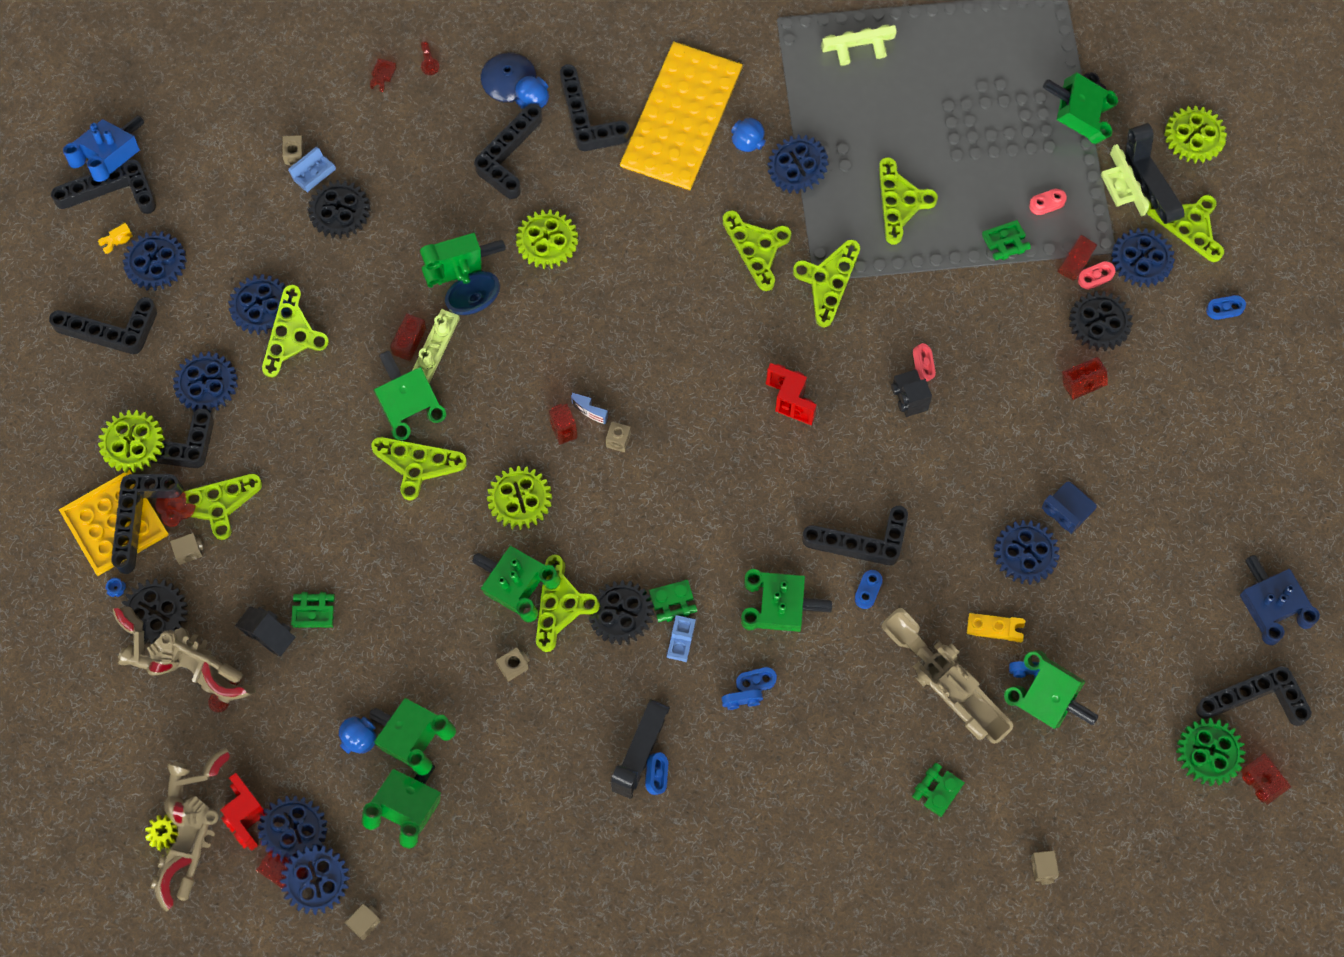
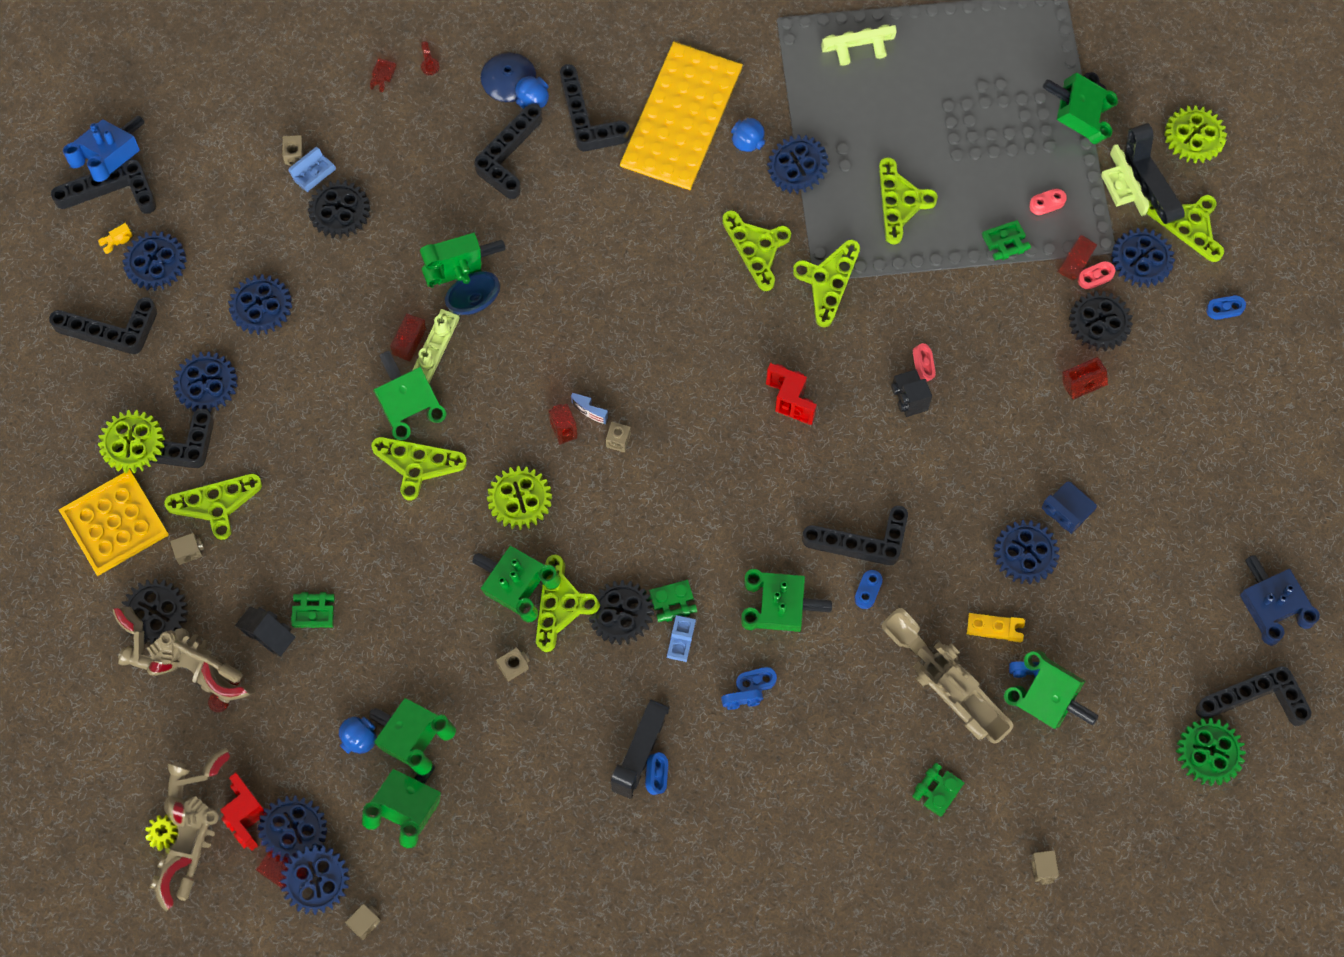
(110, 587): blue plate -> none
(134, 513): black beam -> none
(174, 506): clear red plate -> none
(293, 324): lime beam -> none
(540, 225): lime gear -> none
(1261, 769): clear red brick -> none

